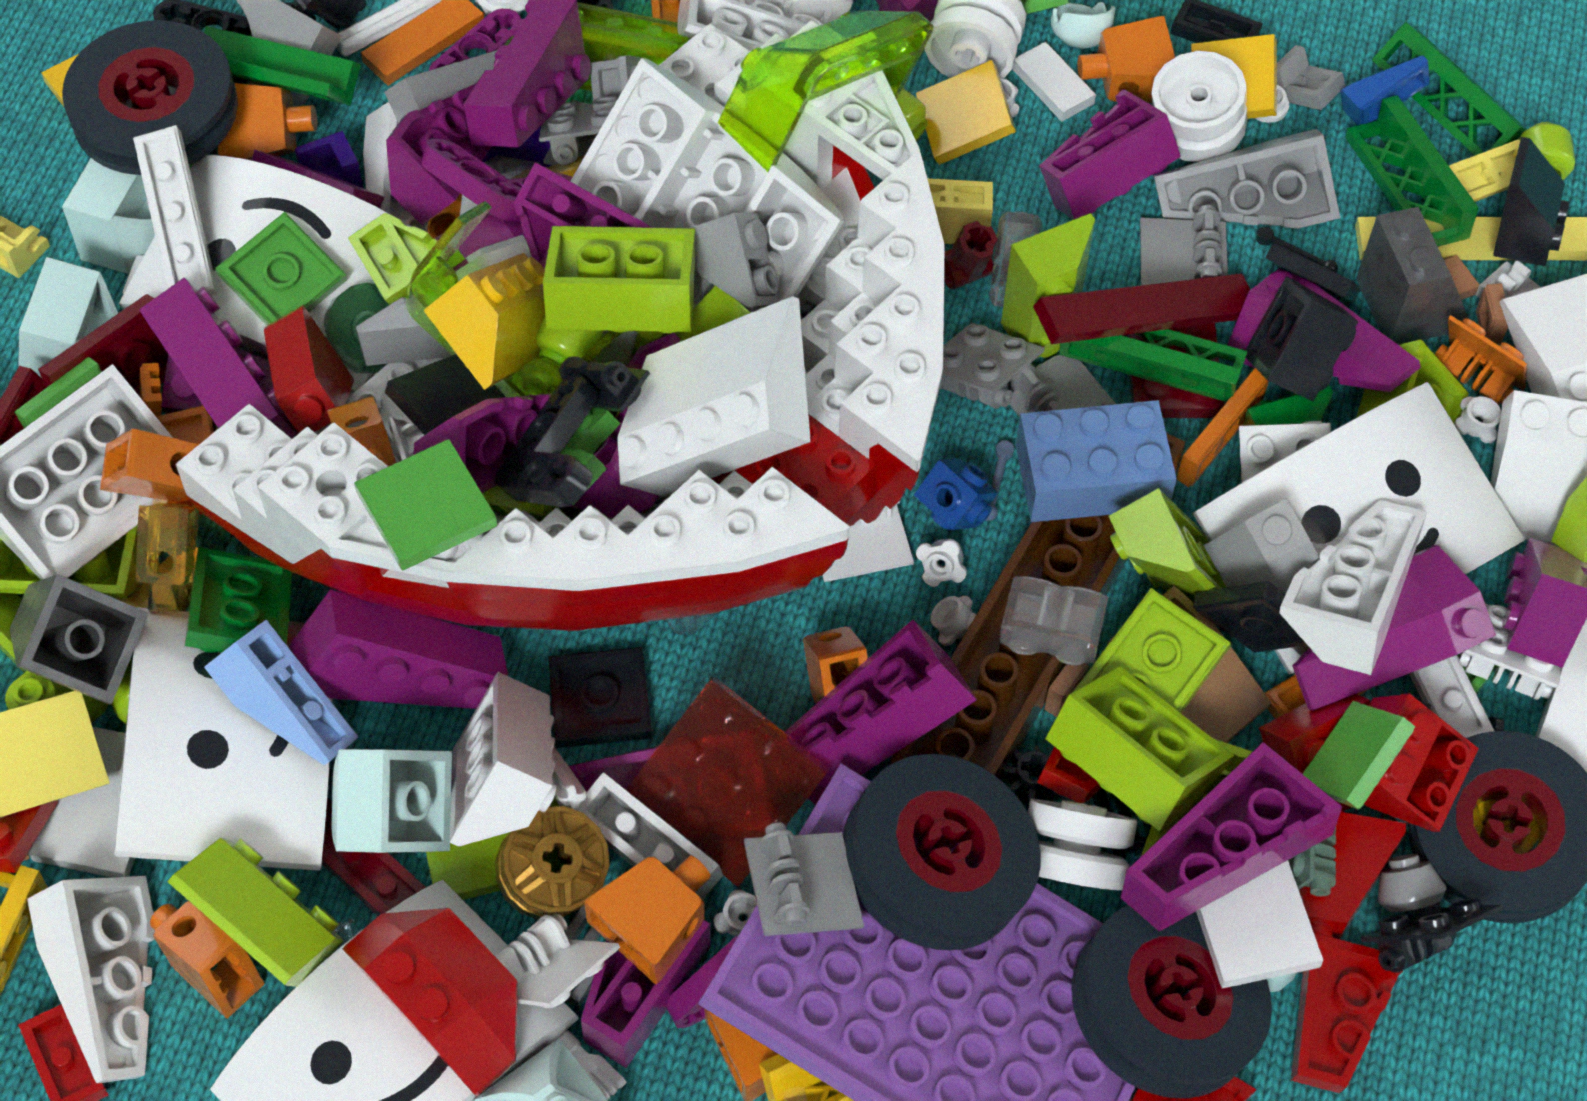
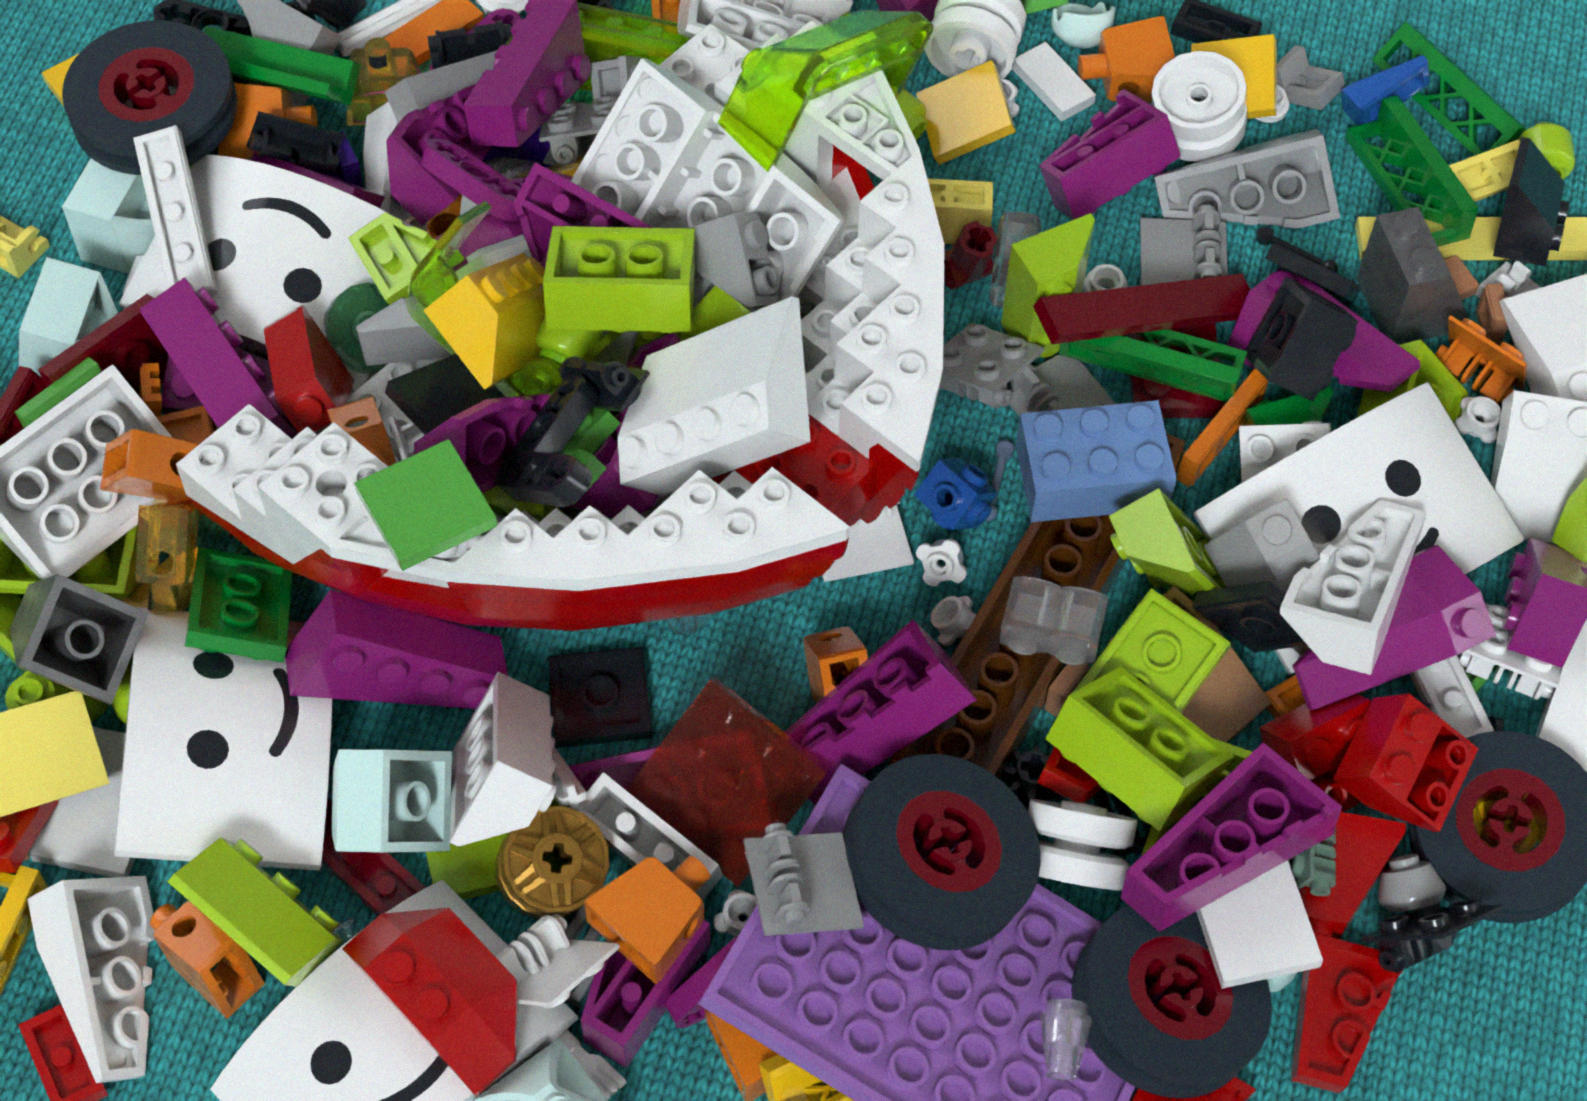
(278, 692): light blue slope -> none
(281, 271): bright green tile -> none
(295, 140): none -> black hinge
(378, 72): none -> clear yellow torso
(456, 45): none -> black hinge
(1064, 1036): none -> clear cone
(1104, 275): none -> white plate
(1358, 753): bright green tile -> none

